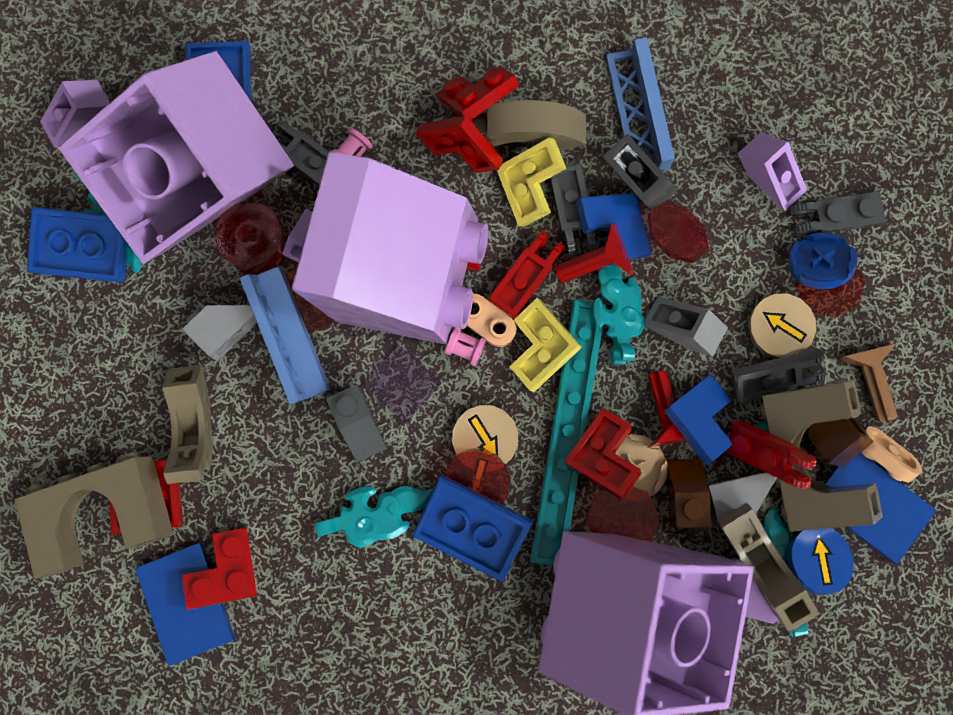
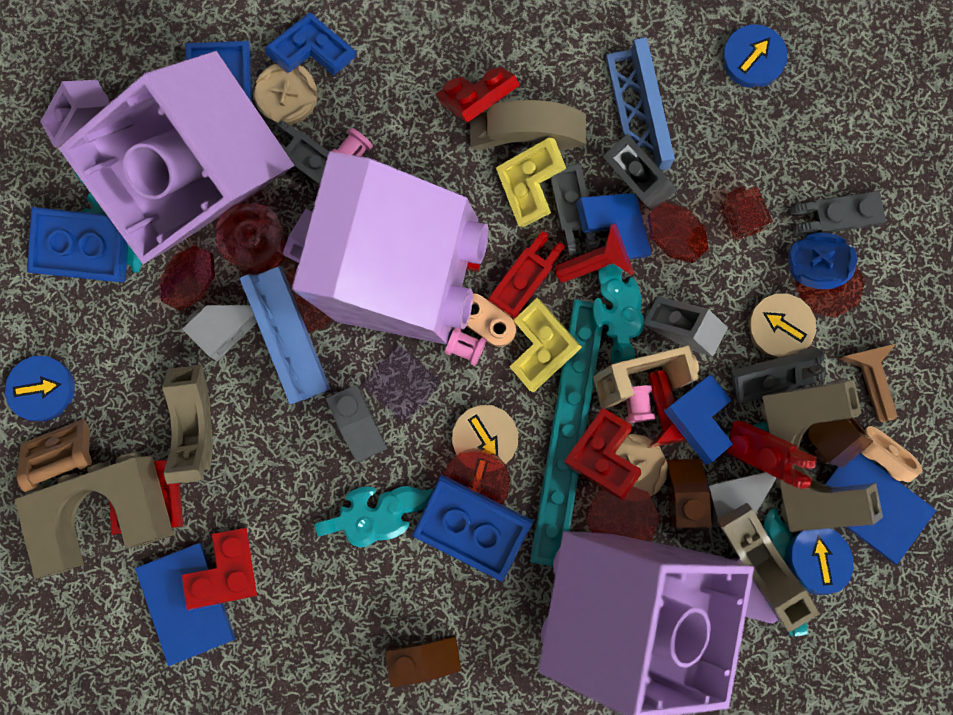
(39, 388): none -> blue tile
(53, 454): none -> medium nougat plate
(187, 277): none -> clear red piece
(285, 95): none -> tan tile
(308, 39): none -> blue tile
(422, 661): none -> reddish brown slope
(462, 137): red plate -> none
(614, 382): none -> tan panel
(639, 405): none -> bright pink bush
(746, 212): none -> clear red brick
(754, 56): none -> blue tile
(773, 169): lavender slope -> none

